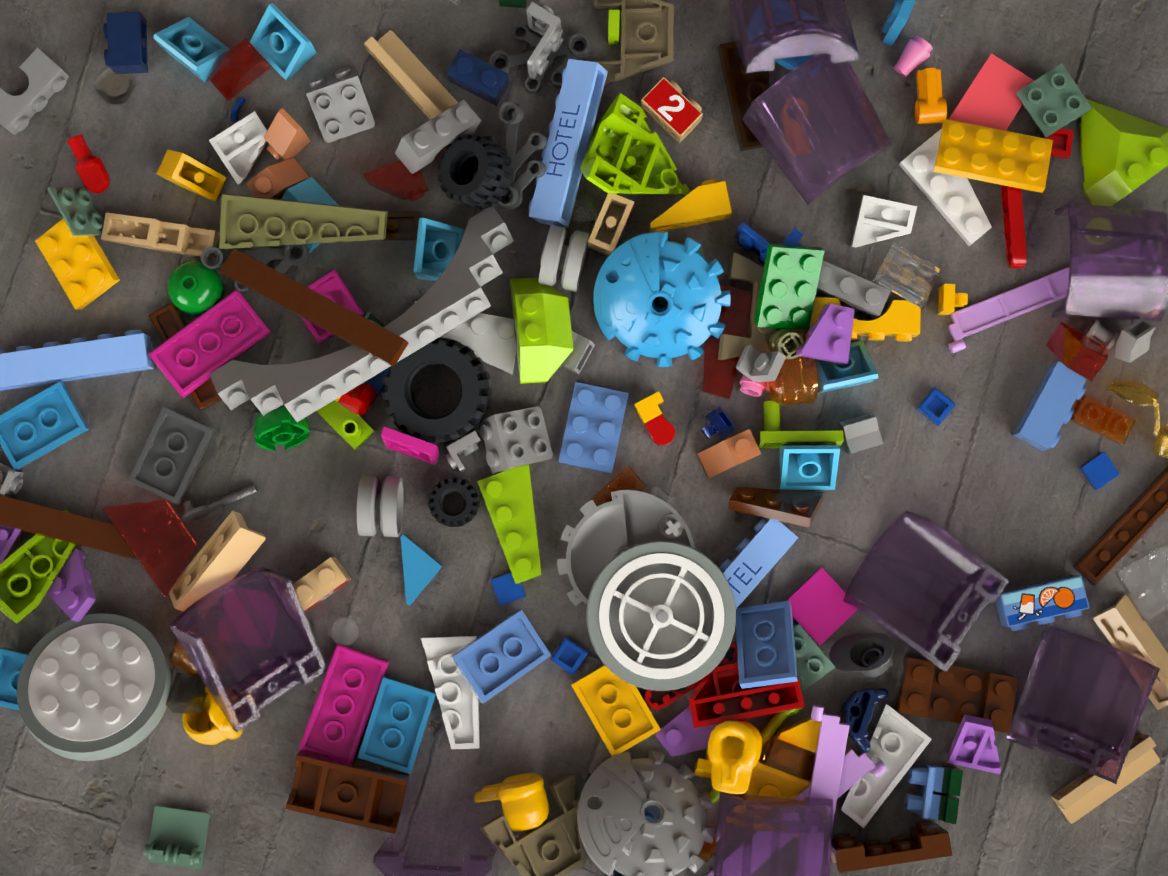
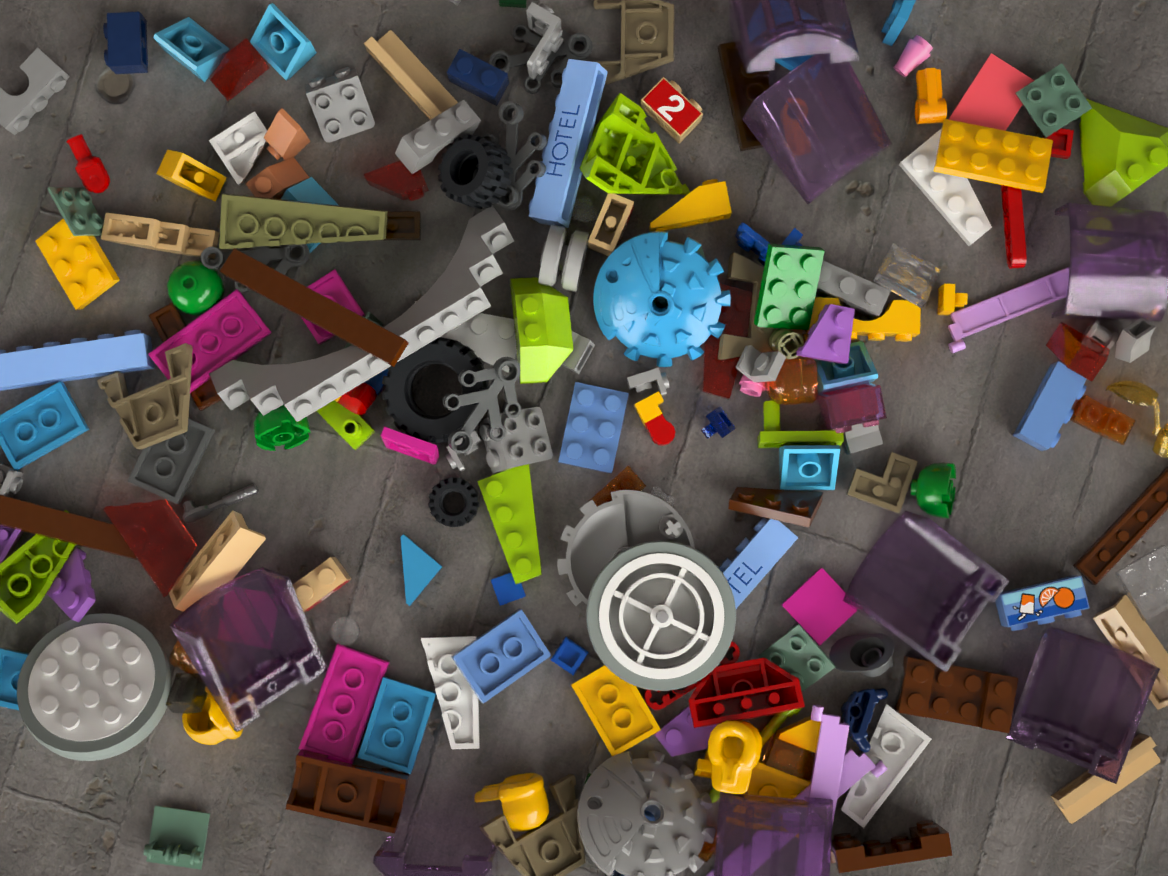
(158, 410): none -> dark tan wing
(234, 113): blue leg -> none
(380, 506): light grey wheel -> none
(435, 248): medium azure slope -> none
(486, 401): none -> dark grey plant
(613, 27): lime tile -> none
(643, 381): none -> light grey bracket
(729, 453): nougat slope -> none
(765, 645): medium blue plate -> none
(852, 406): none -> clear pink slope
(881, 220): white wing -> none
(889, 489): none -> dark tan plate
(934, 804): medium blue hips -> none
(935, 489): none -> green cylinder
(936, 406): blue tile -> none
(975, 745): medium lavender wing -> none
(1099, 470): blue tile -> none

